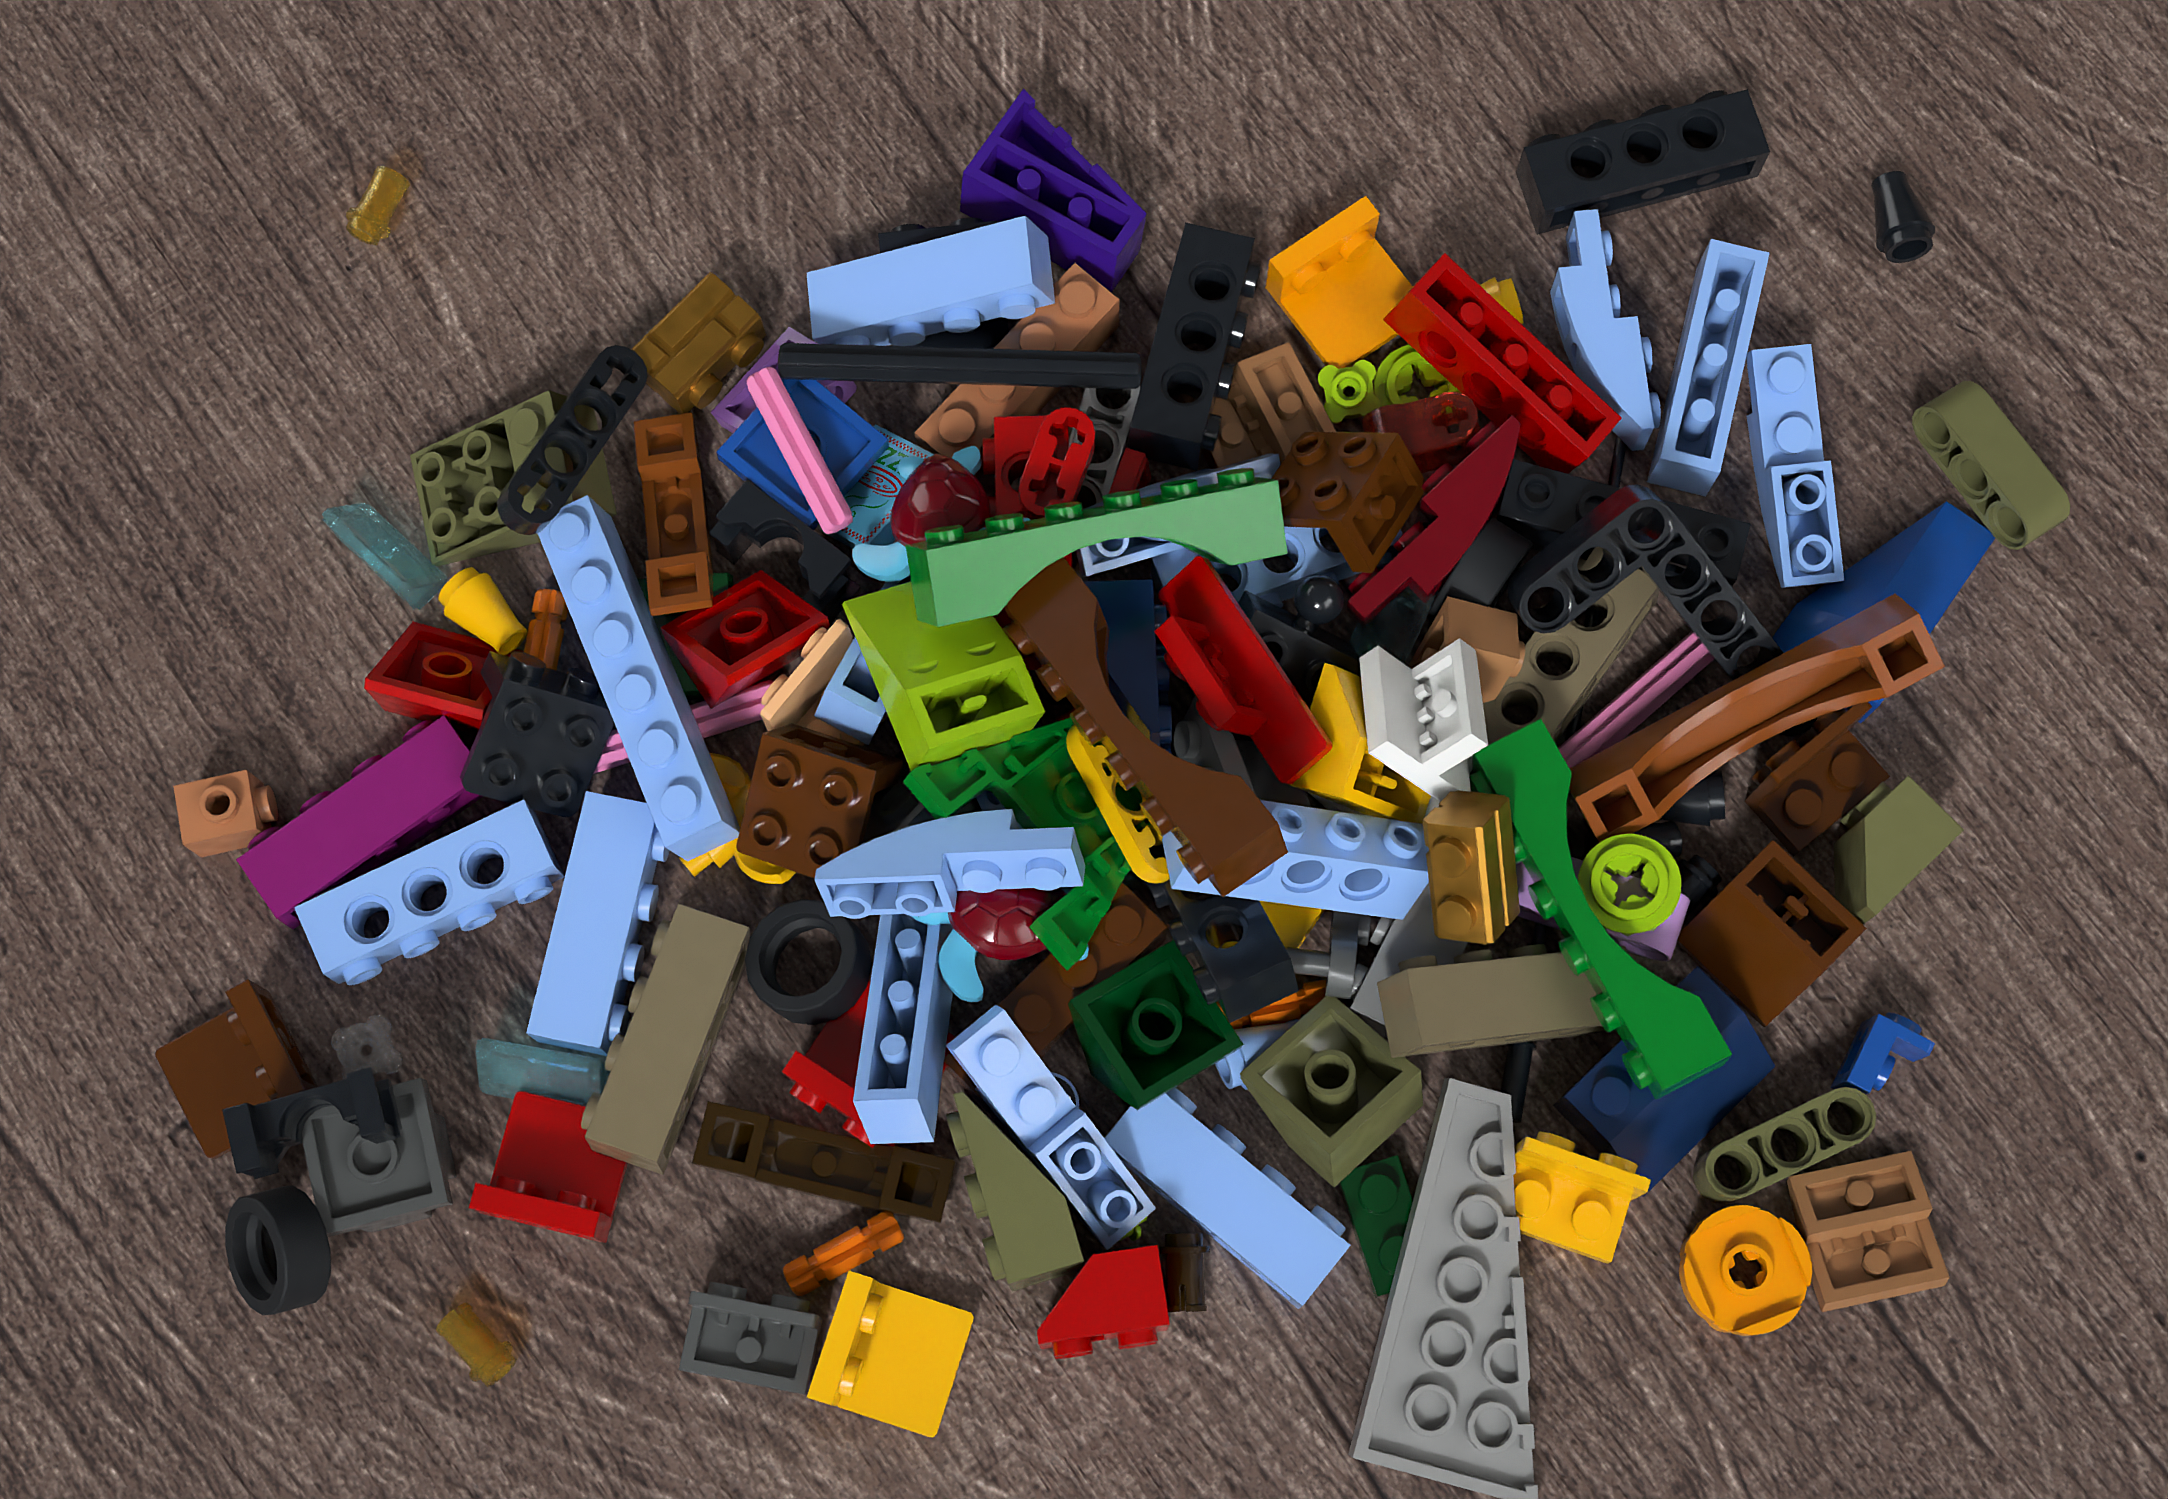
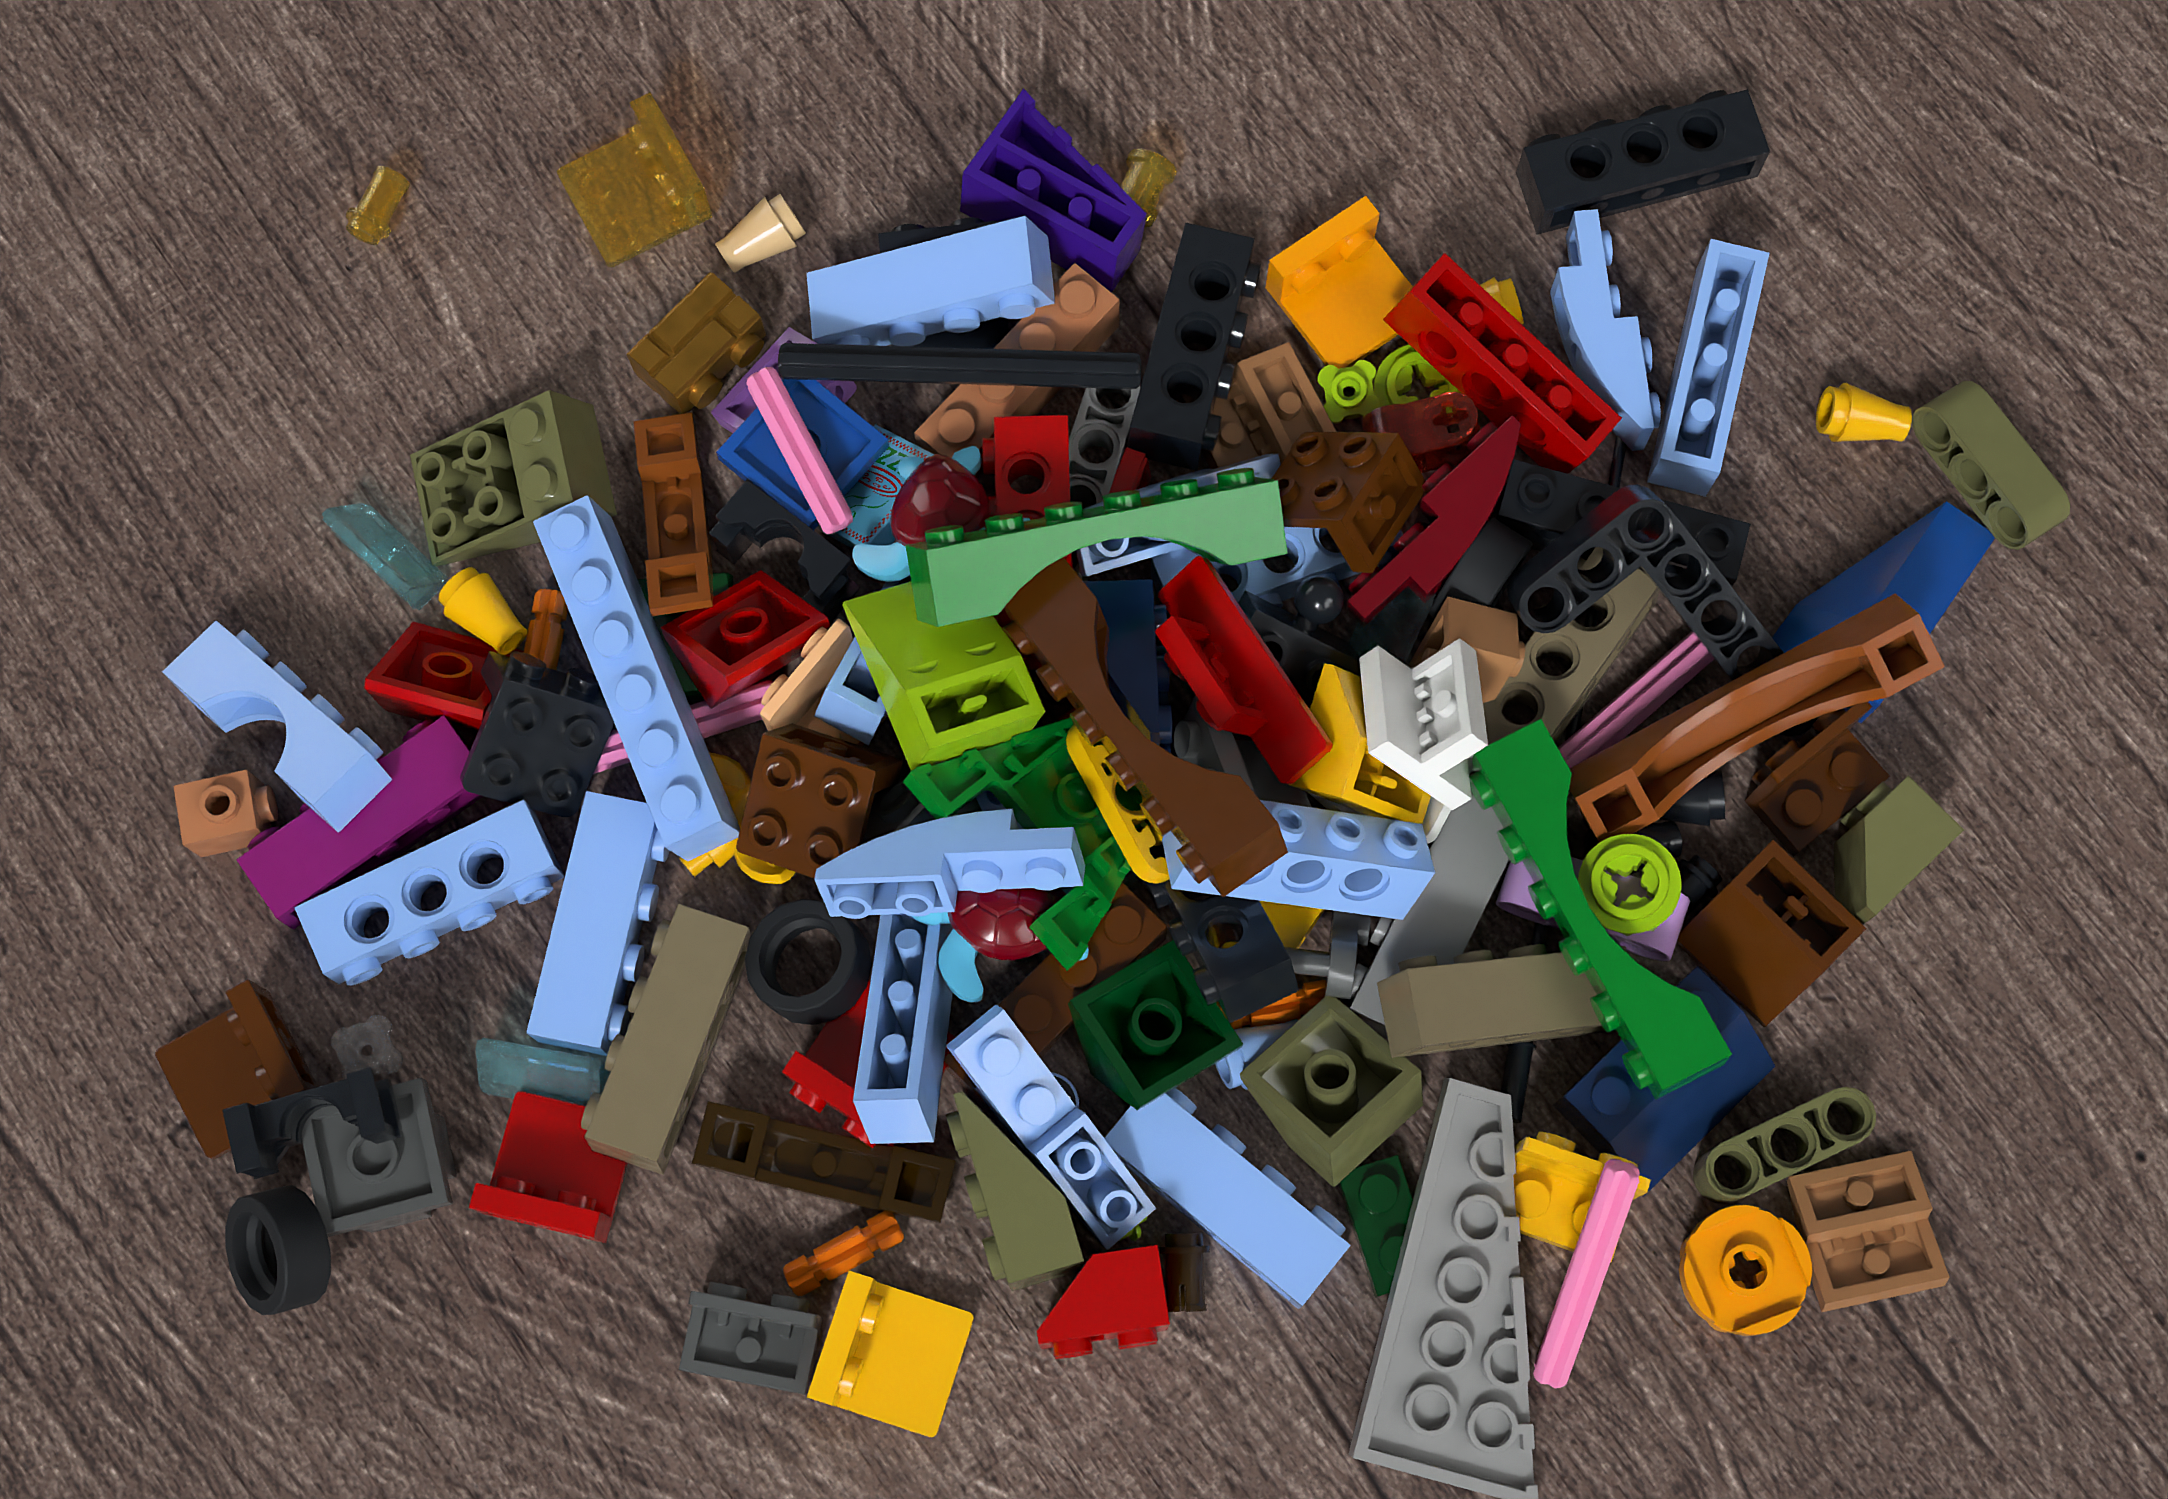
(320, 760): none -> light blue arch
(476, 1345): clear yellow pin -> none
(573, 438): black beam -> none
(636, 188): none -> clear yellow bracket
(761, 234): none -> tan cone
(1043, 460): red beam -> none
(1146, 180): none -> clear yellow bush
(1471, 866): pearl gold brick -> none
(1586, 1272): none -> bright pink axle
(1790, 467): light blue slope -> none
(1857, 415): none -> yellow cone
(1868, 1058): blue bracket -> none
(1900, 220): black cone -> none

